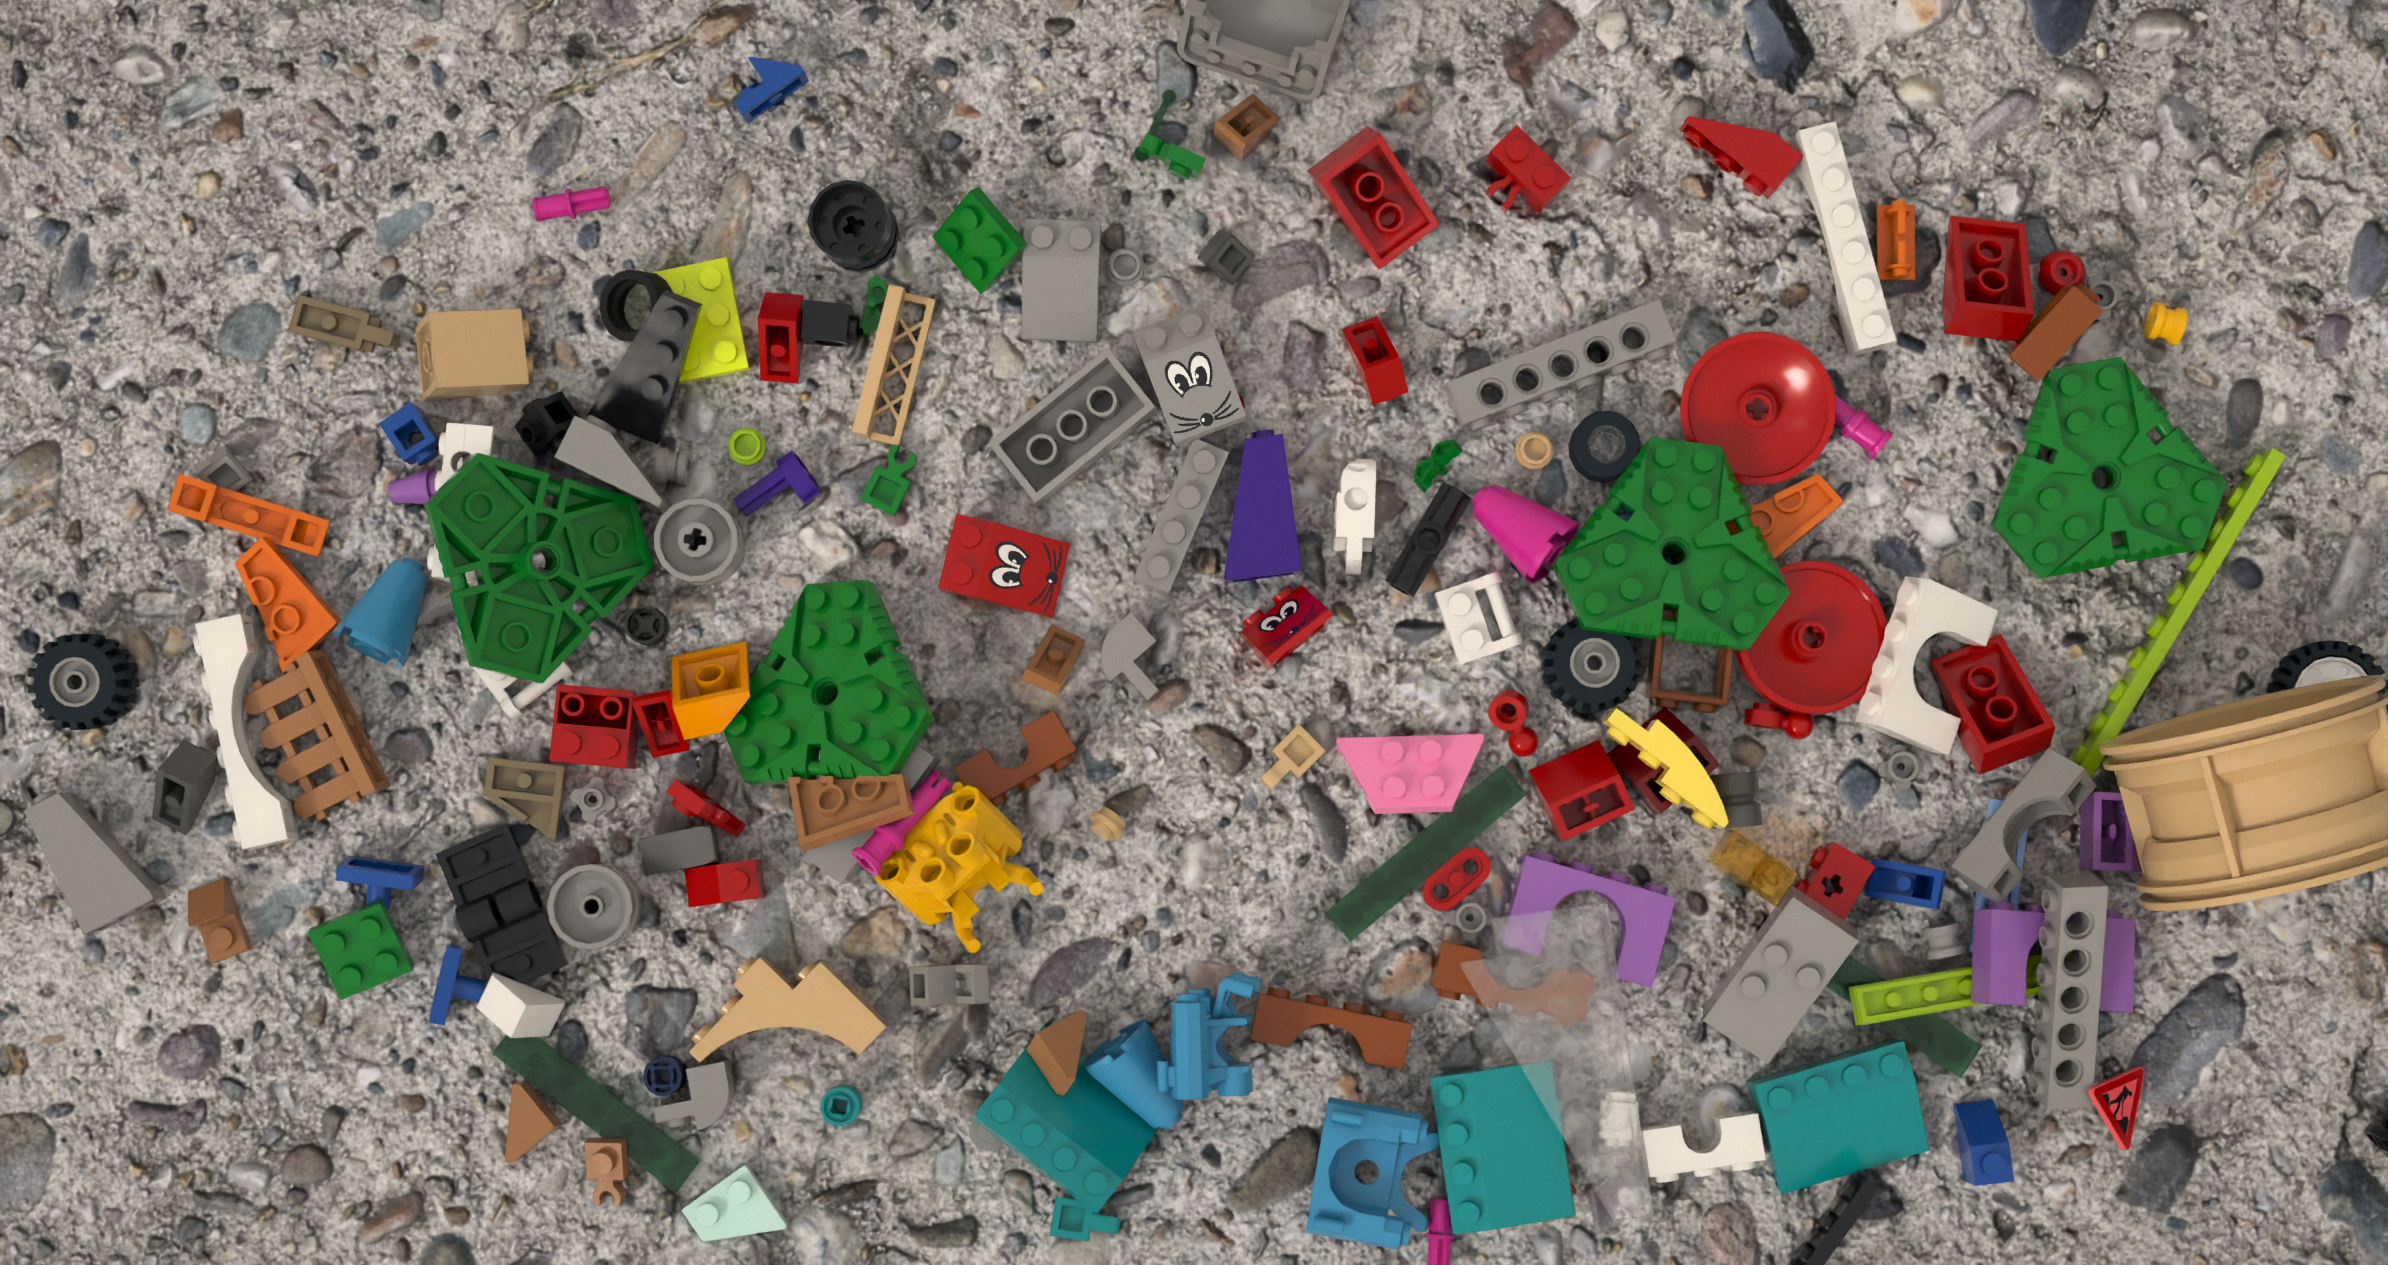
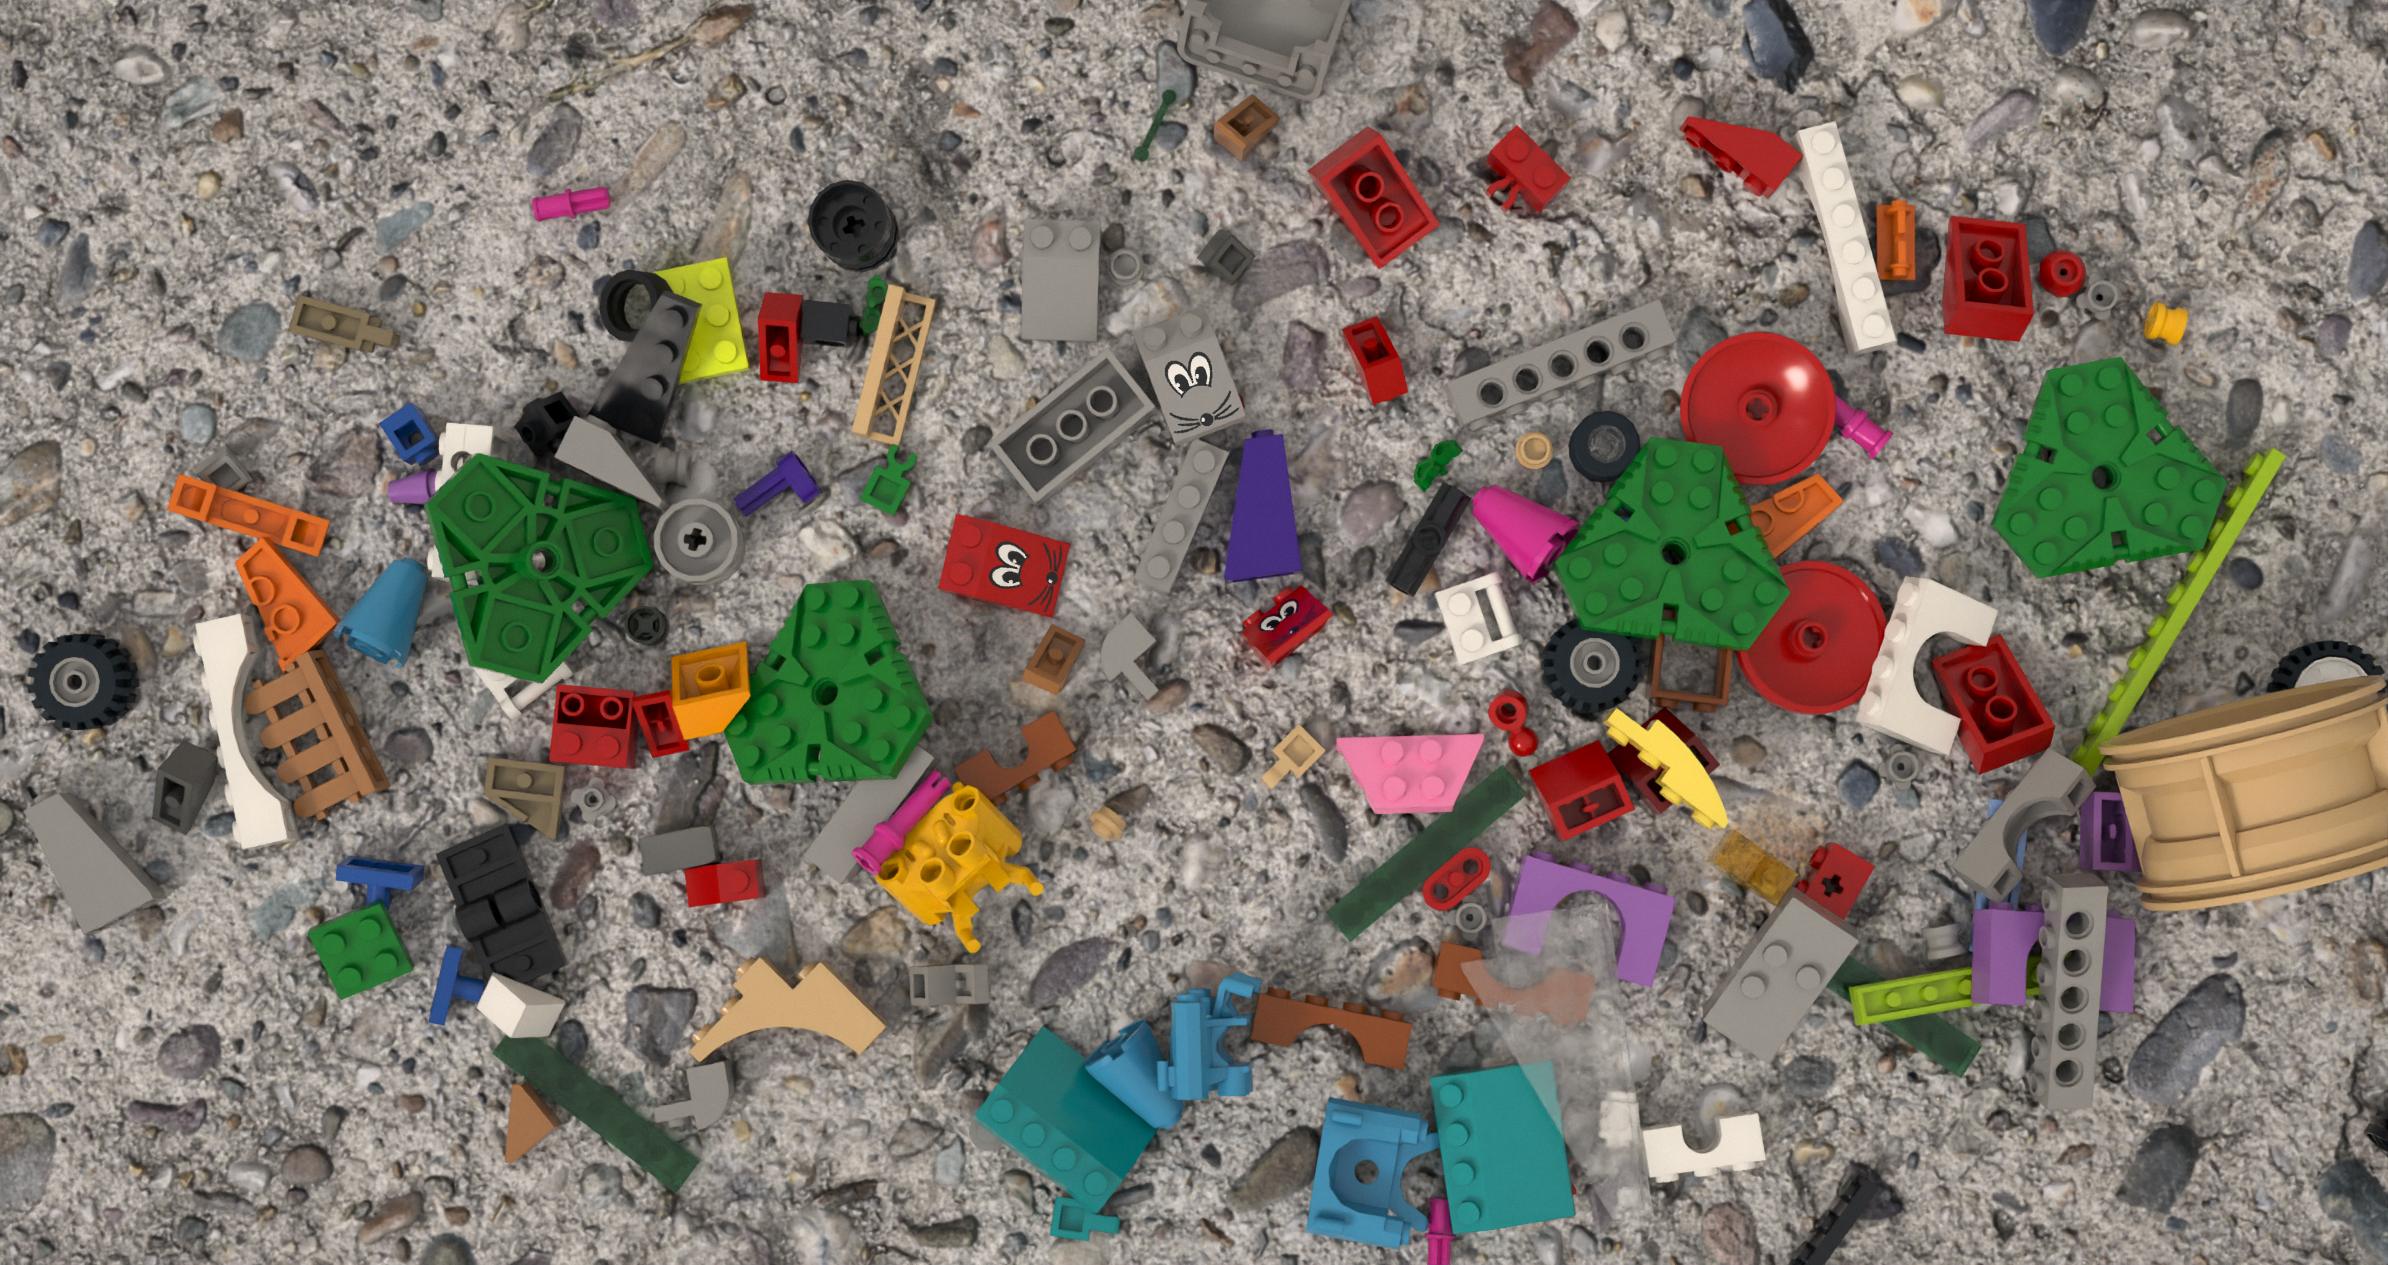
(218, 919): medium nougat slope -> none
(472, 353): tan slope -> none
(608, 1164): medium nougat plate -> none
(618, 906): light grey wheel -> none
(671, 1075): dark blue wheel -> none
(694, 802): red wing -> none
(734, 1208): light aqua wing -> none
(747, 446): lime plate -> none
(779, 82): blue slope -> none
(841, 808): medium nougat wing -> none
(846, 1100): teal wheel -> none
(979, 240): green plate -> none
(1058, 1051): medium nougat slope -> none
(1180, 161): green plate -> none
(1355, 513): white piece -> none
(1737, 796): dark grey wheel -> none
(1765, 716): red plate -> none
(1839, 1114): teal slope -> none
(1906, 884): blue slope -> none
(1982, 1143): blue slope -> none
(2055, 329): dark orange window -> none
(2118, 1103): piece -> none

